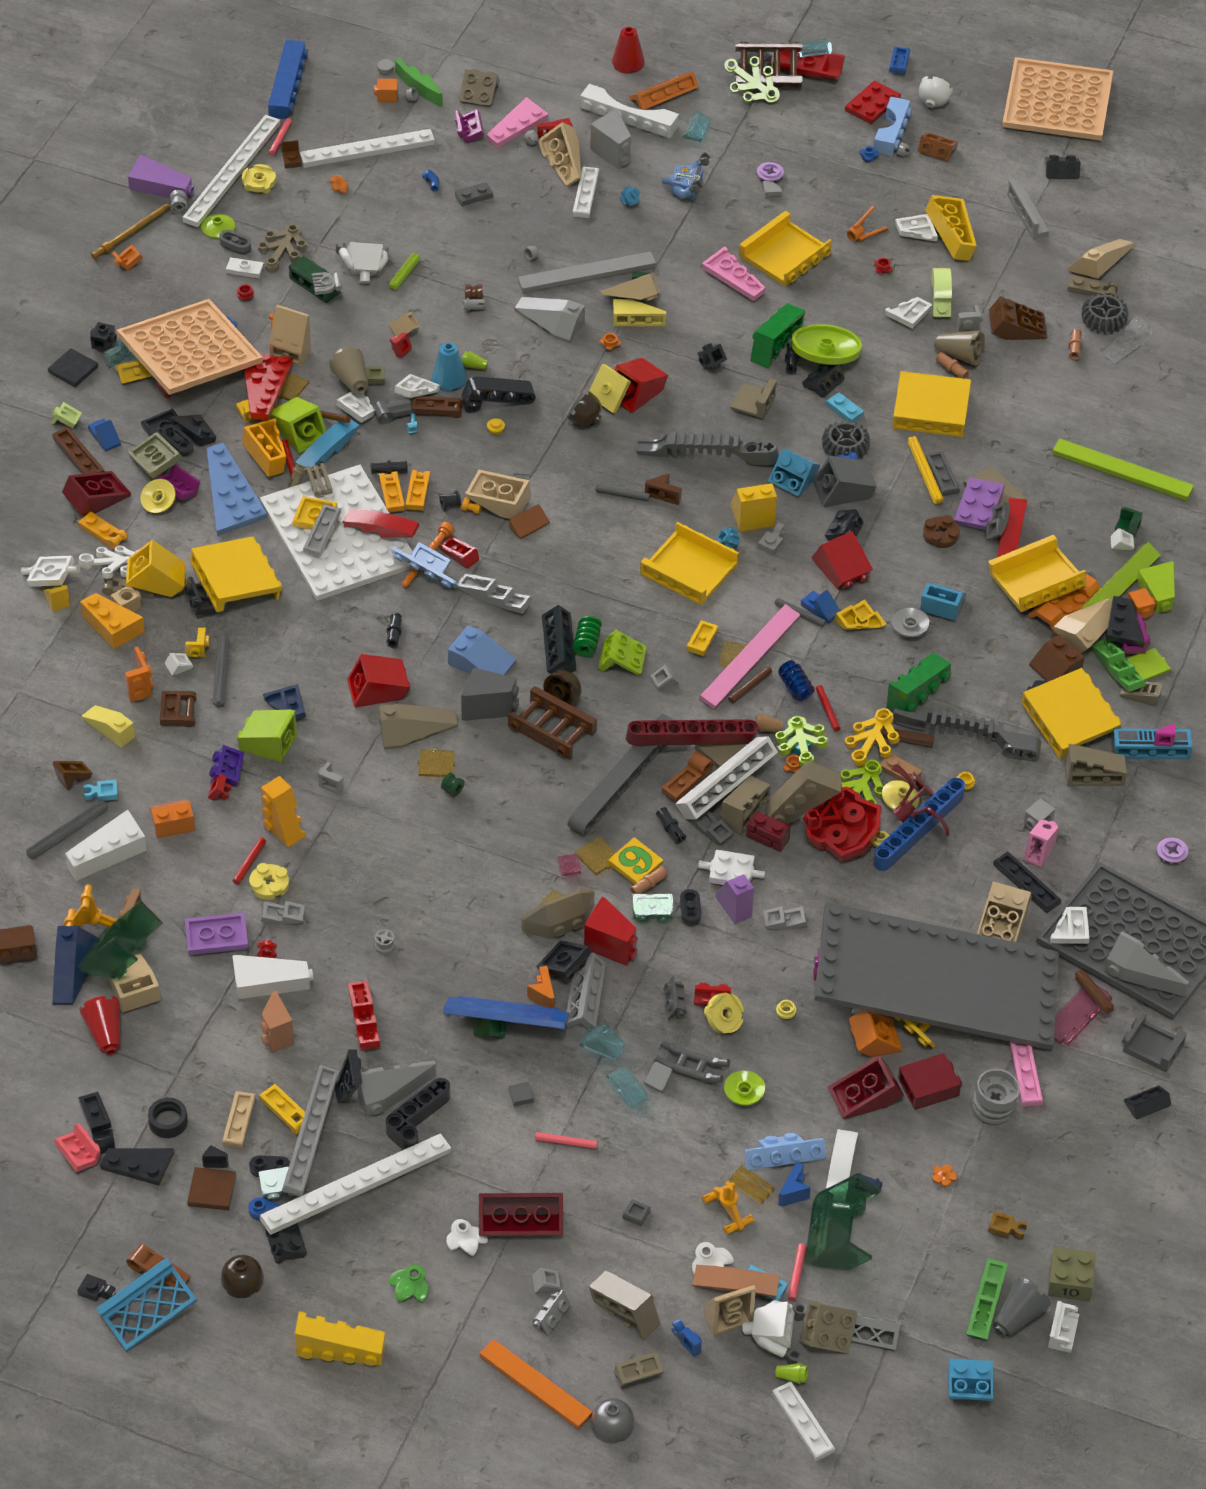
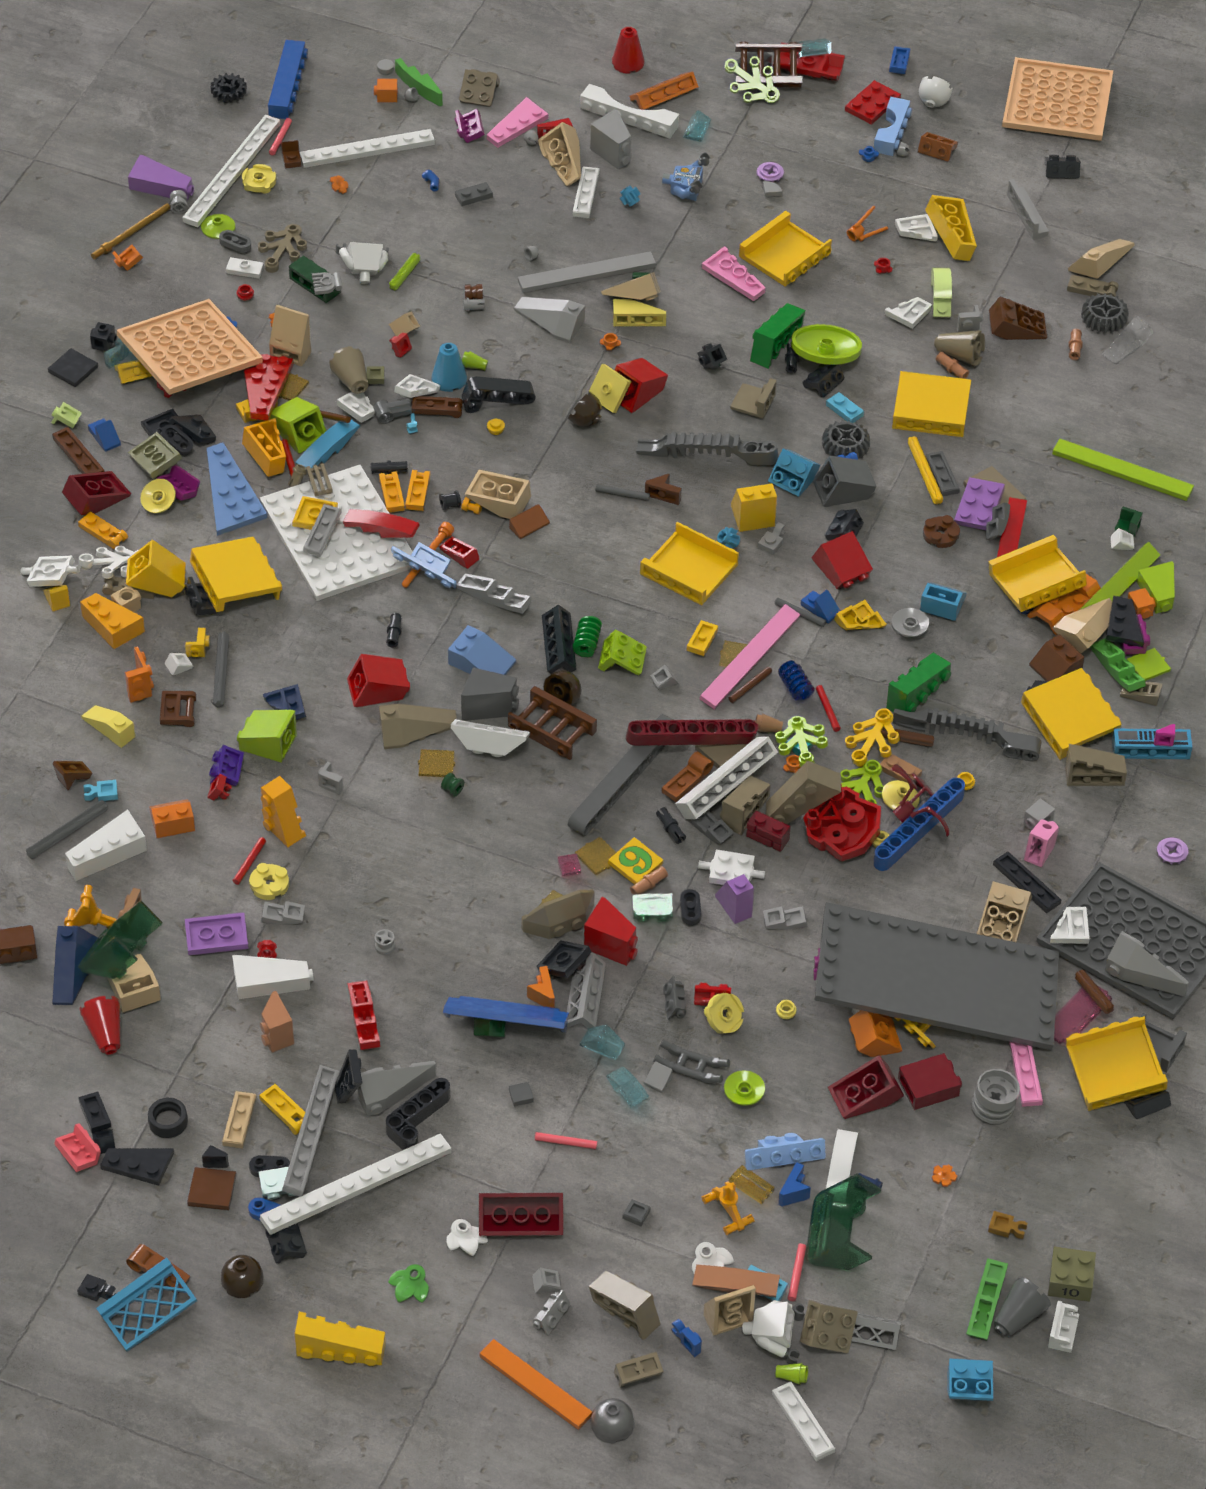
(228, 87): none -> black gear
(488, 738): none -> white wedge
(1115, 1063): none -> yellow panel

